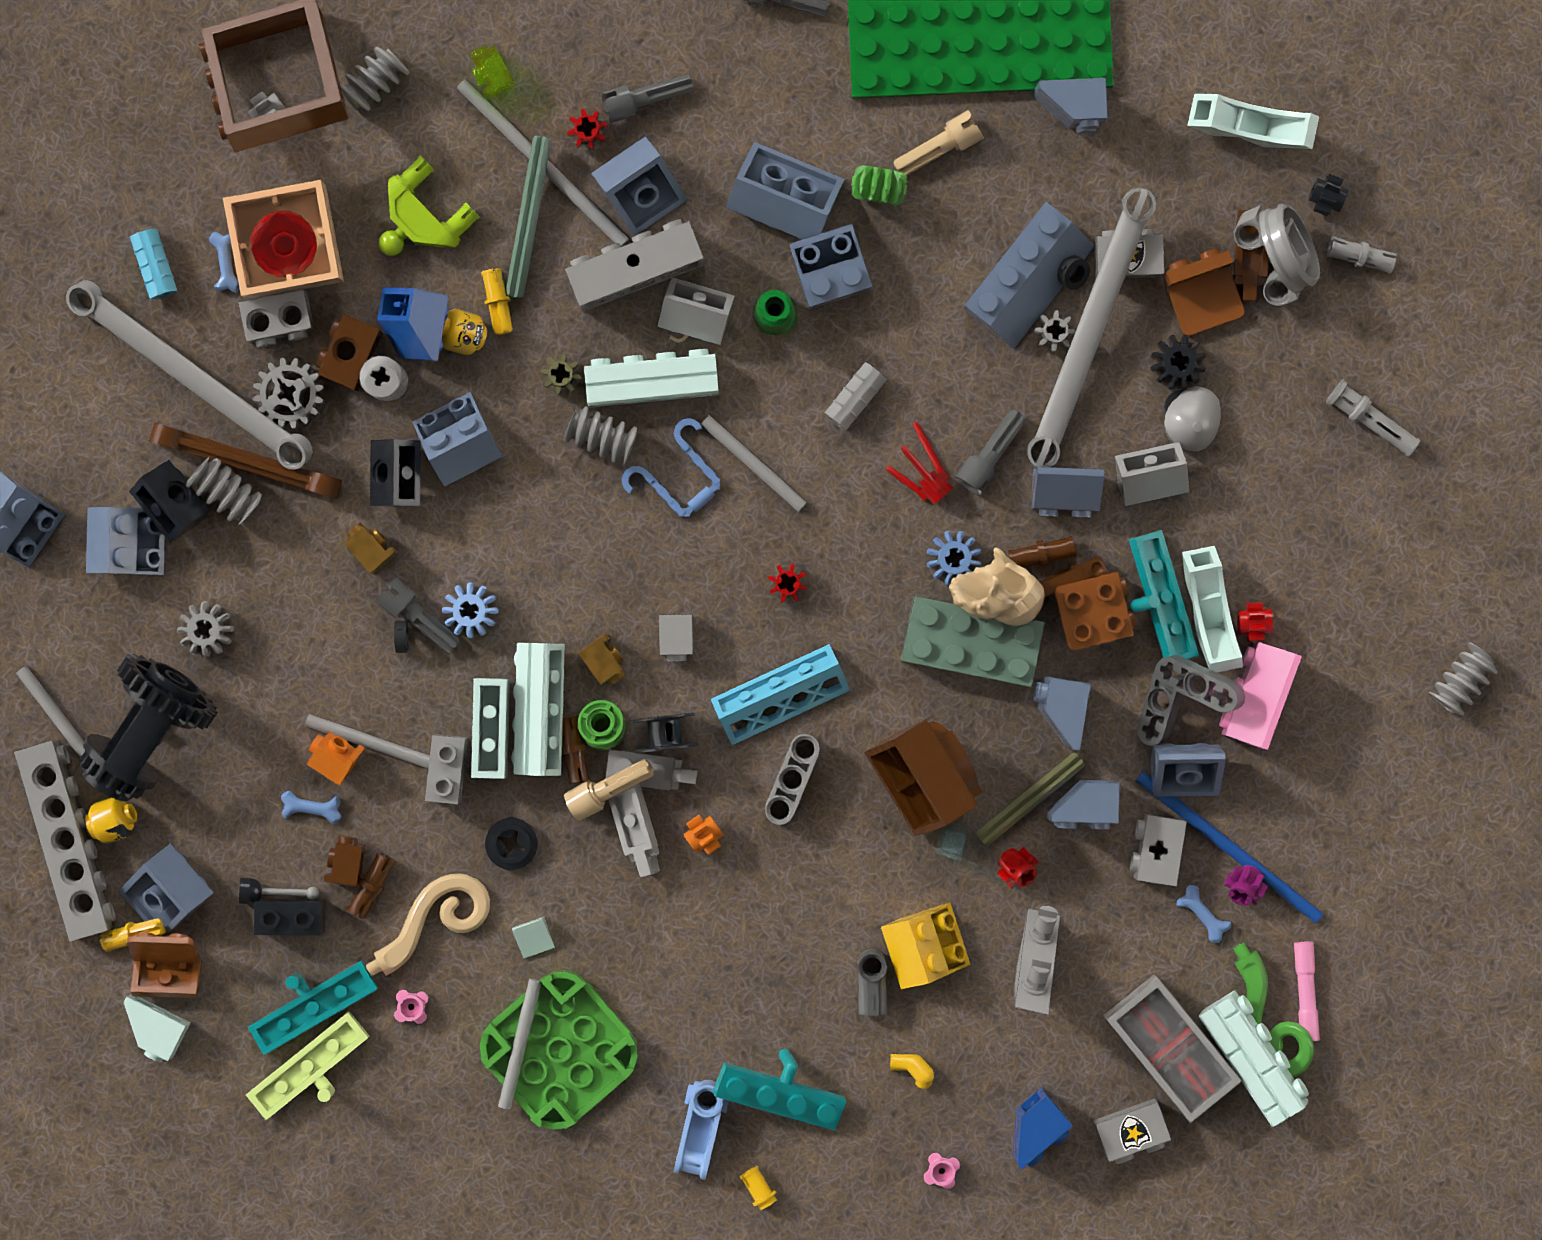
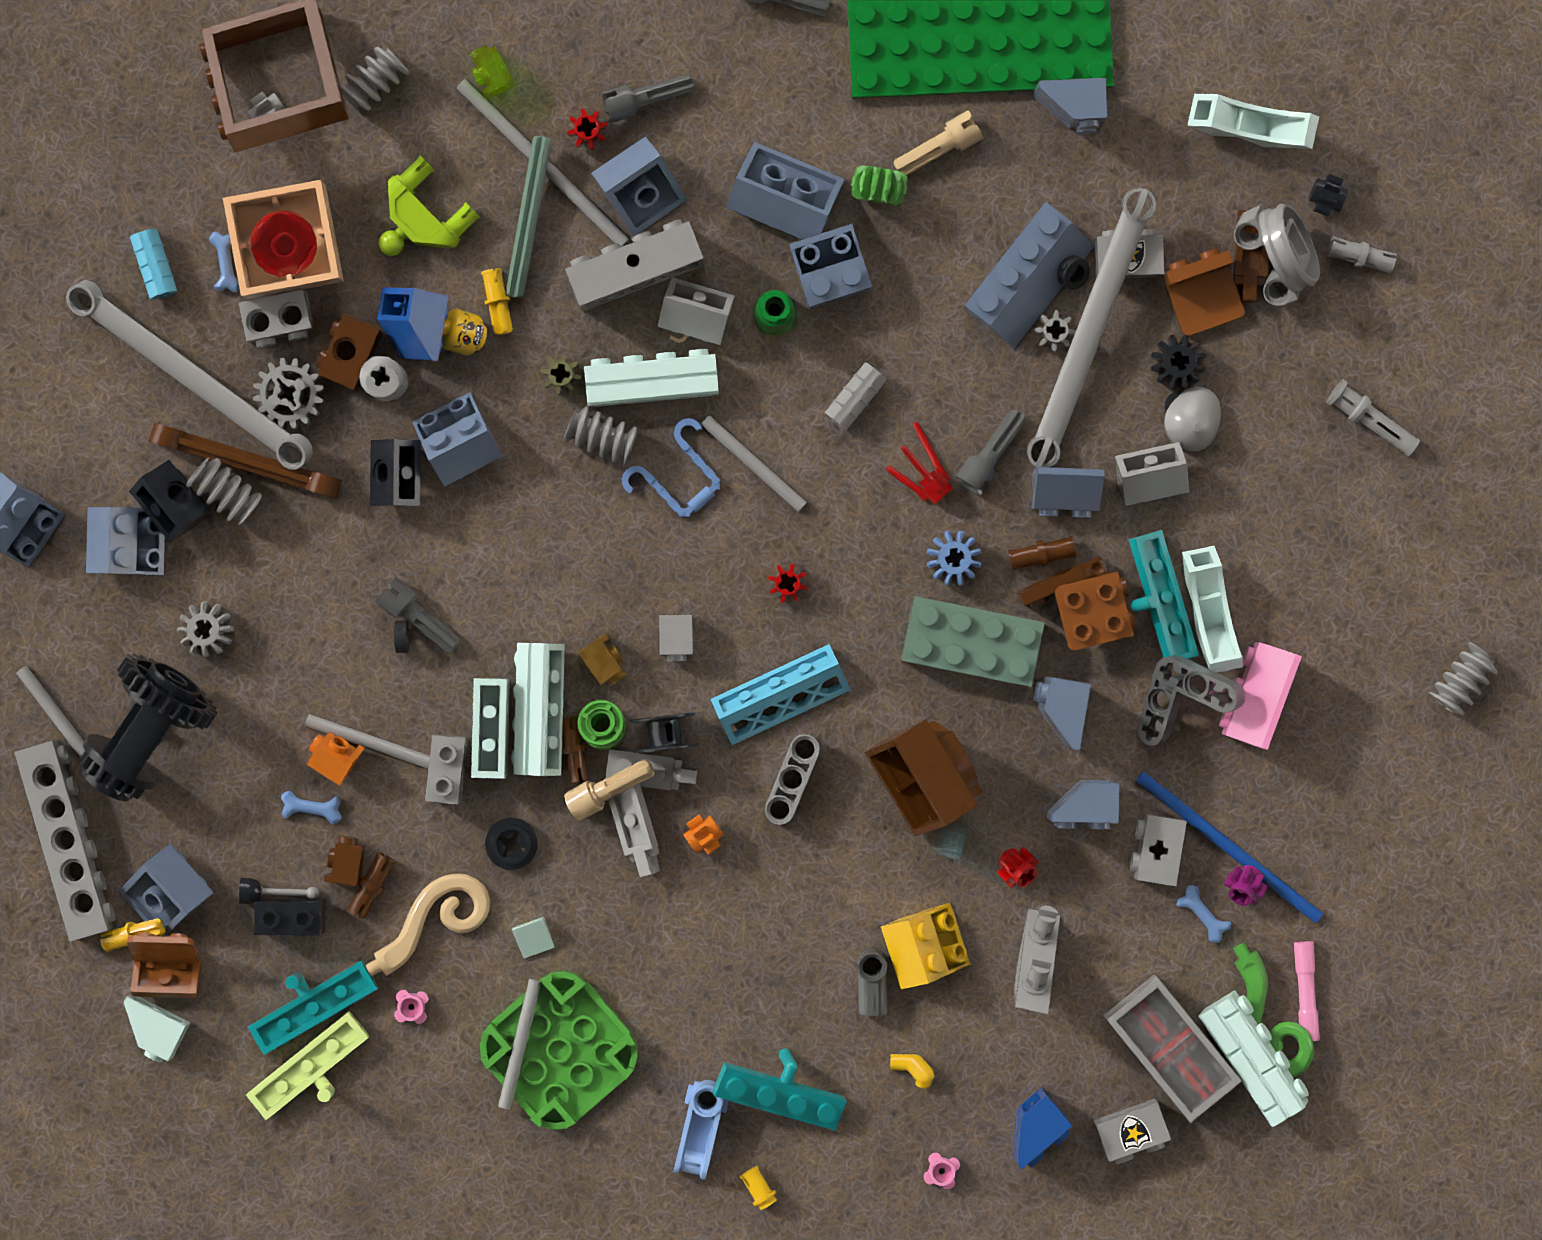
(110, 820): yellow head -> none
(369, 547): pearl gold brick -> none
(472, 600): light blue gear -> none
(999, 592): tan hair -> none
(1030, 799): olive axle -> none
(1187, 769): sand blue slope -> none
(1254, 621): red gear -> none

